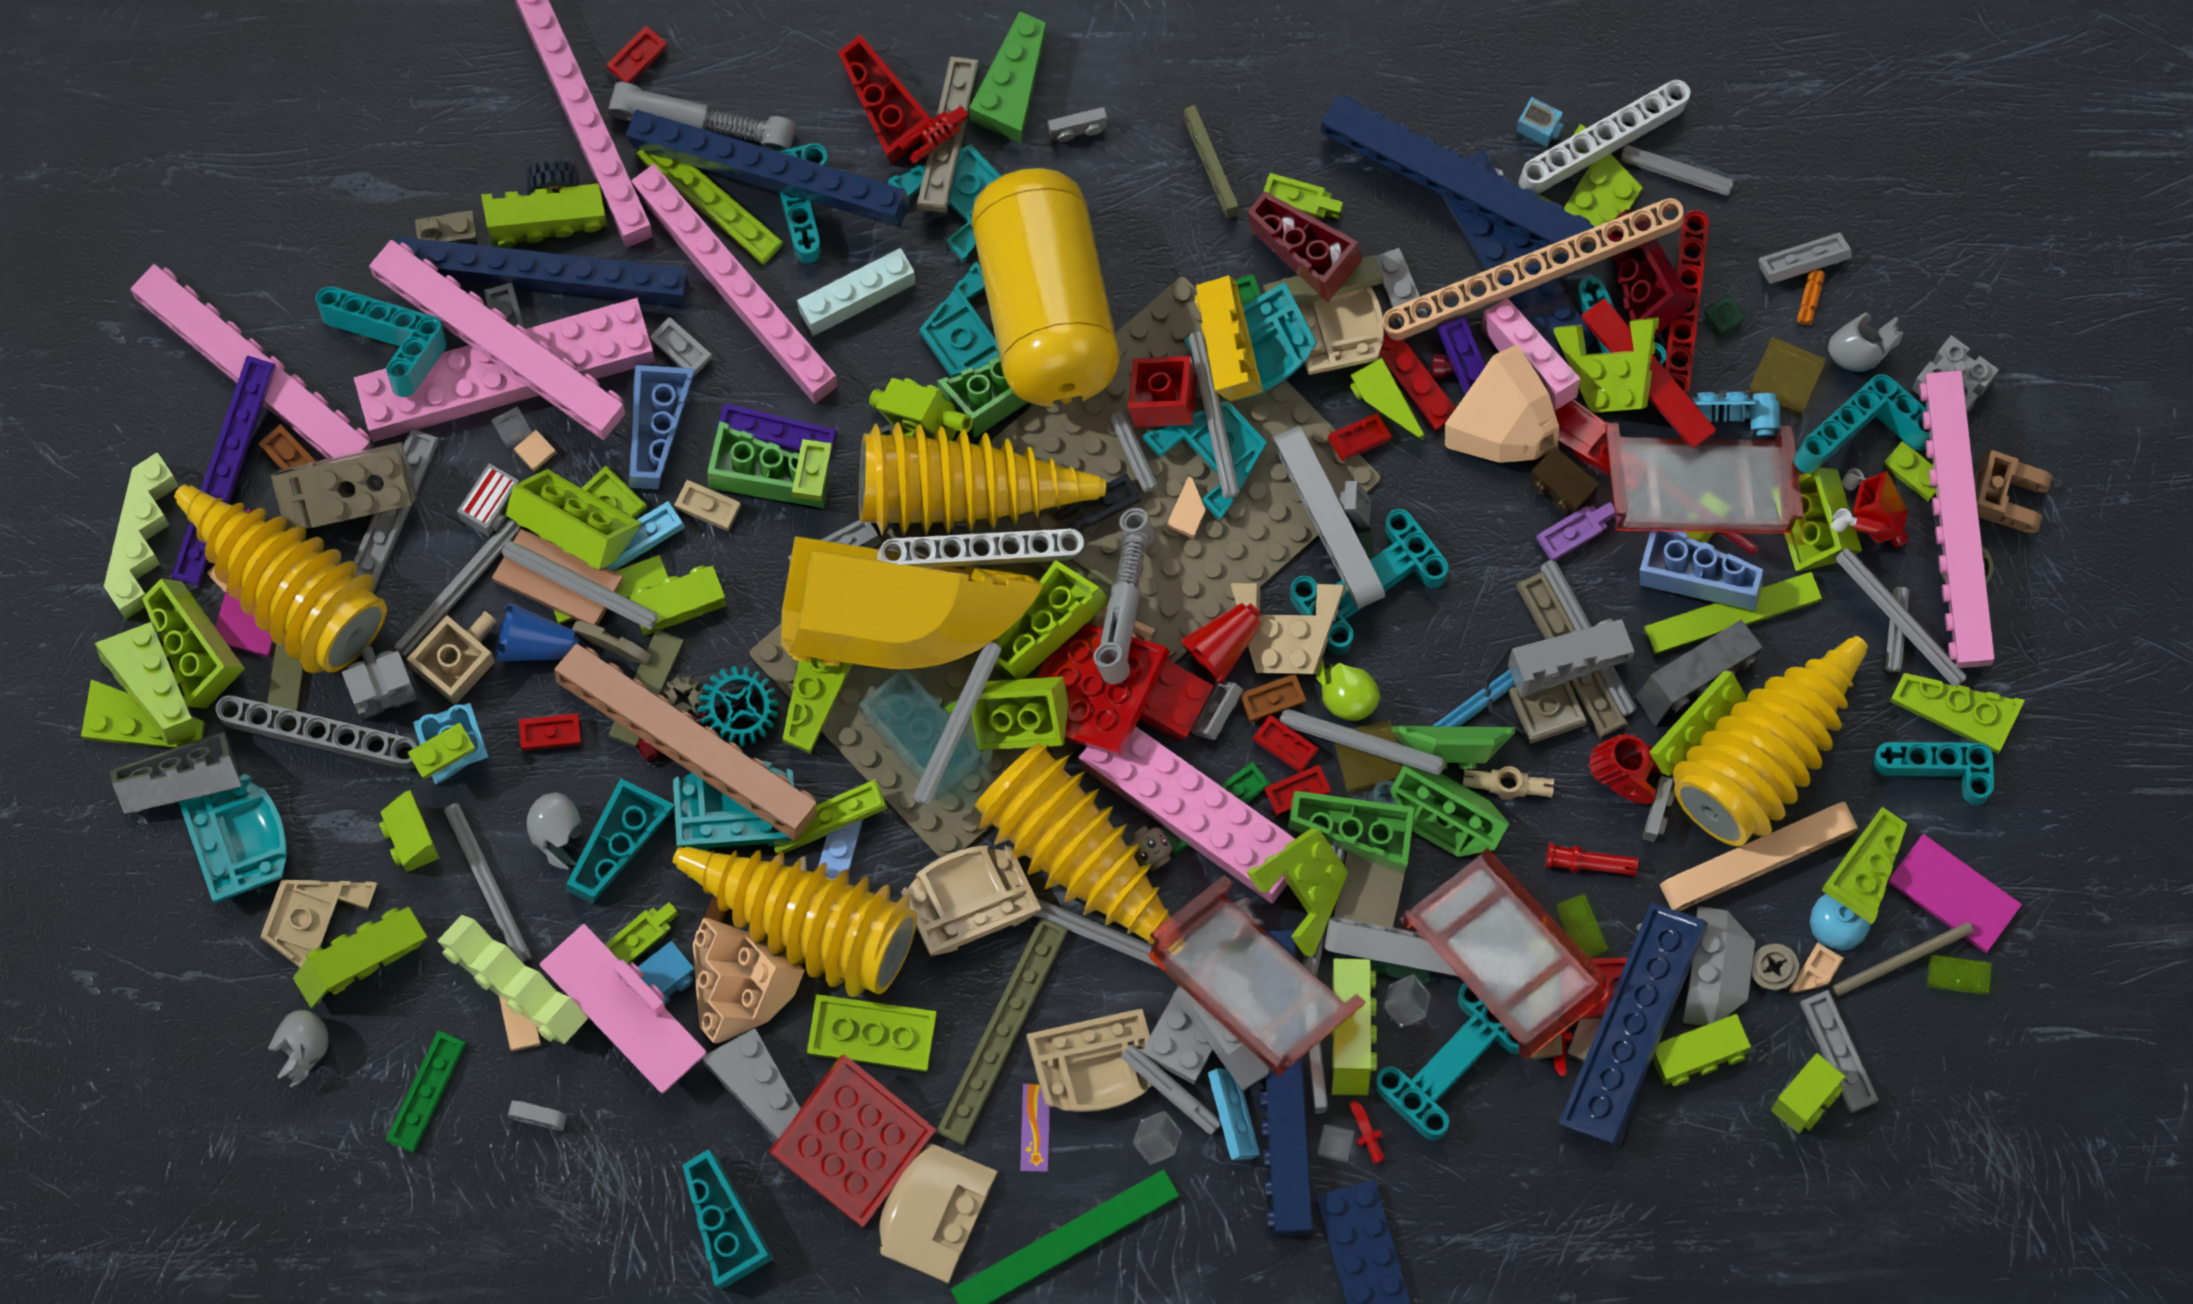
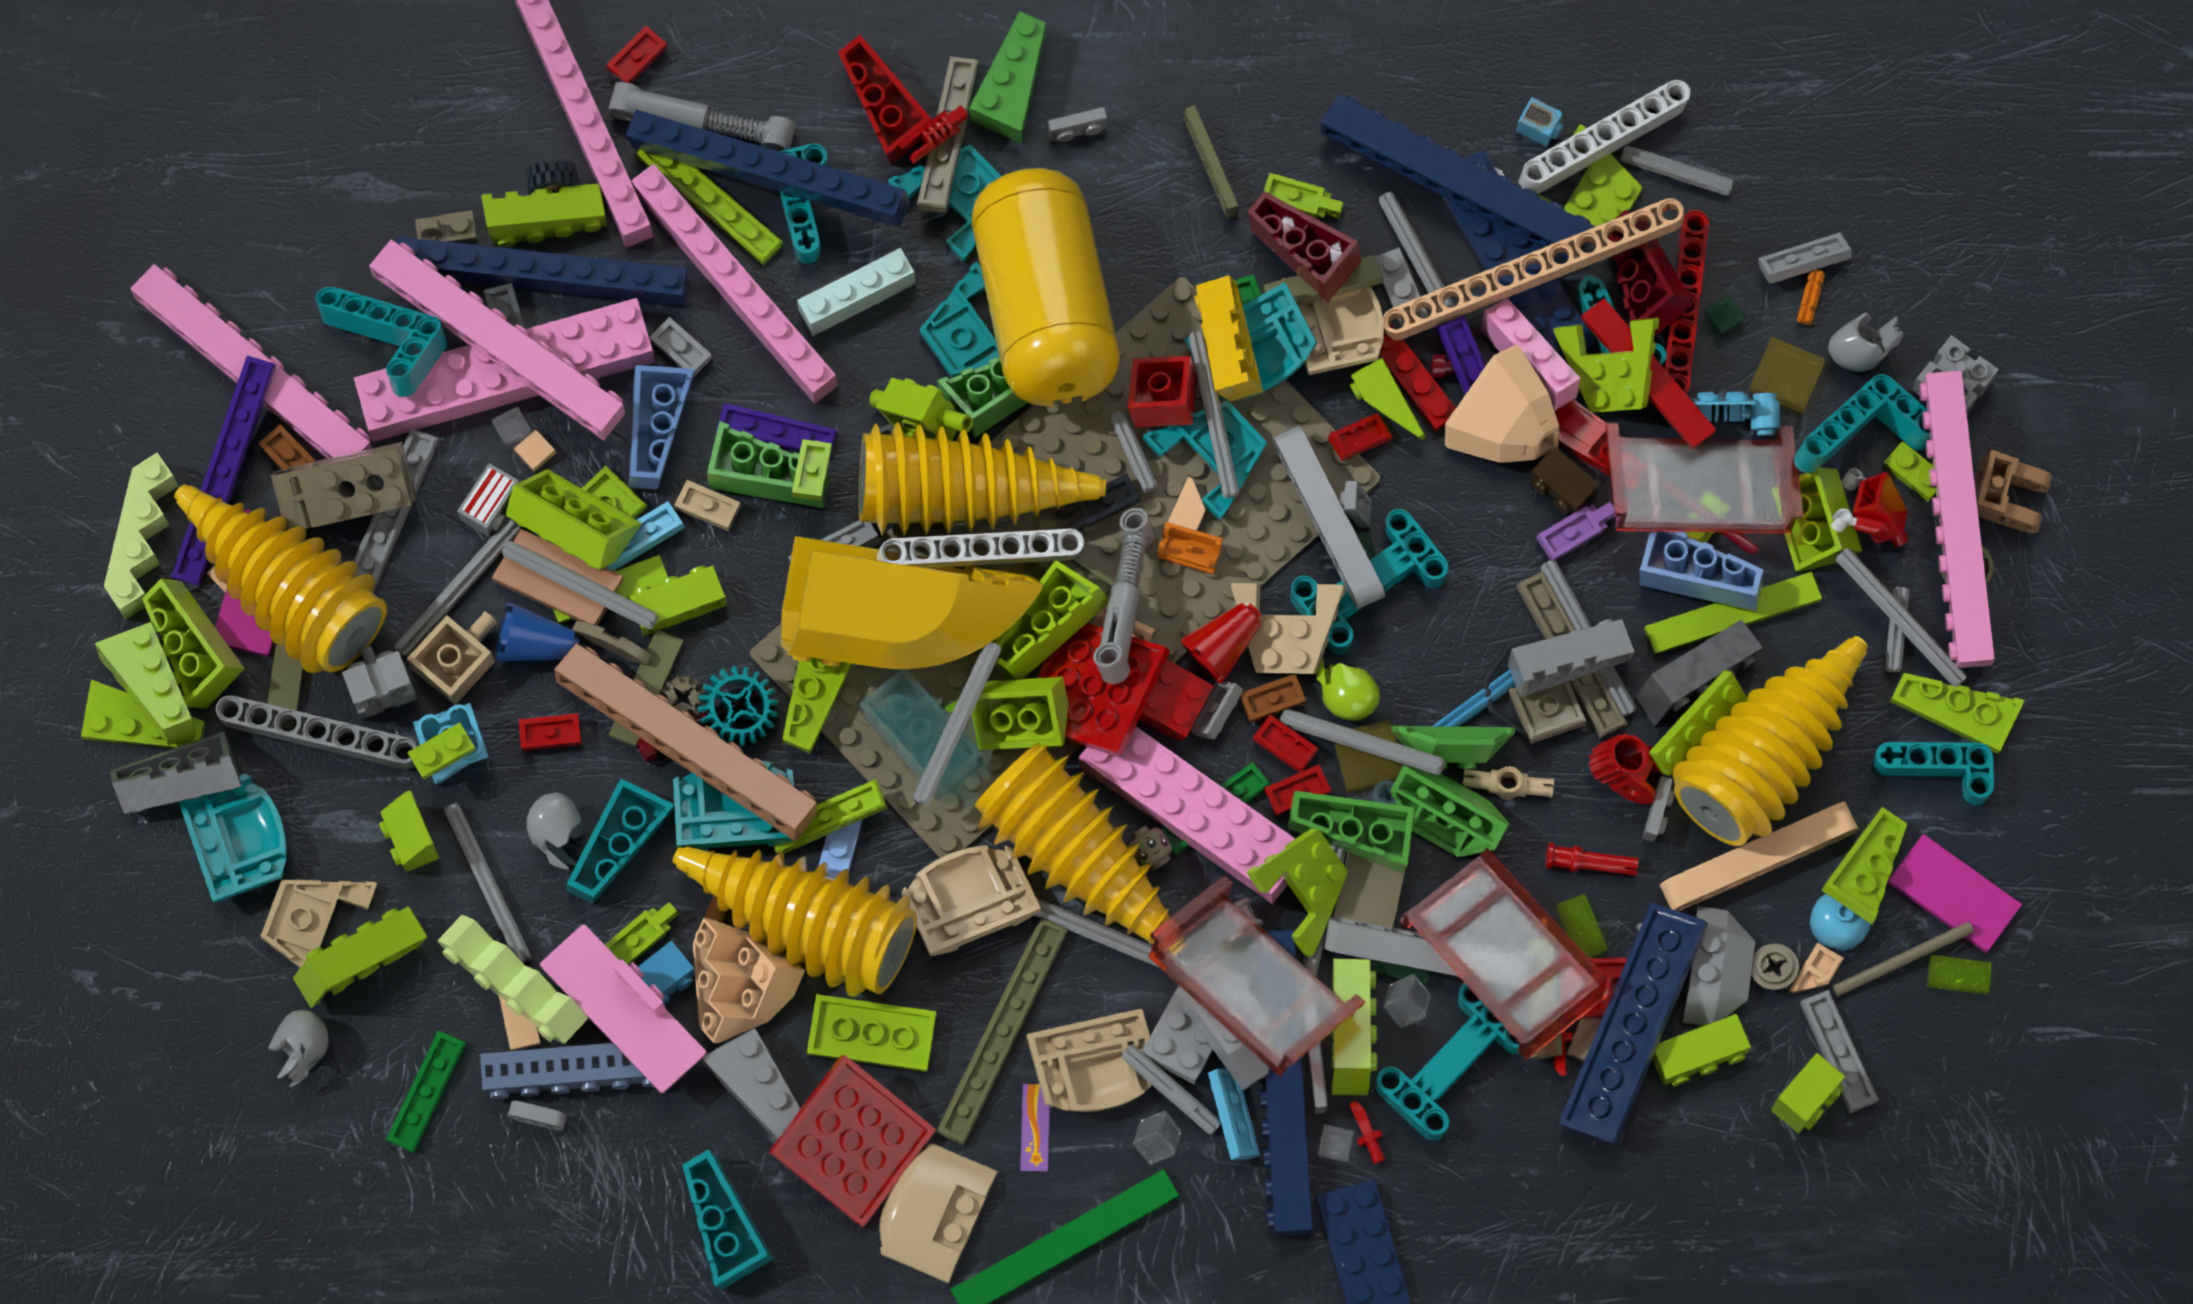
(557, 1070): none -> sand blue brick
(1189, 548): none -> orange hinge
(1412, 245): none -> light grey axle

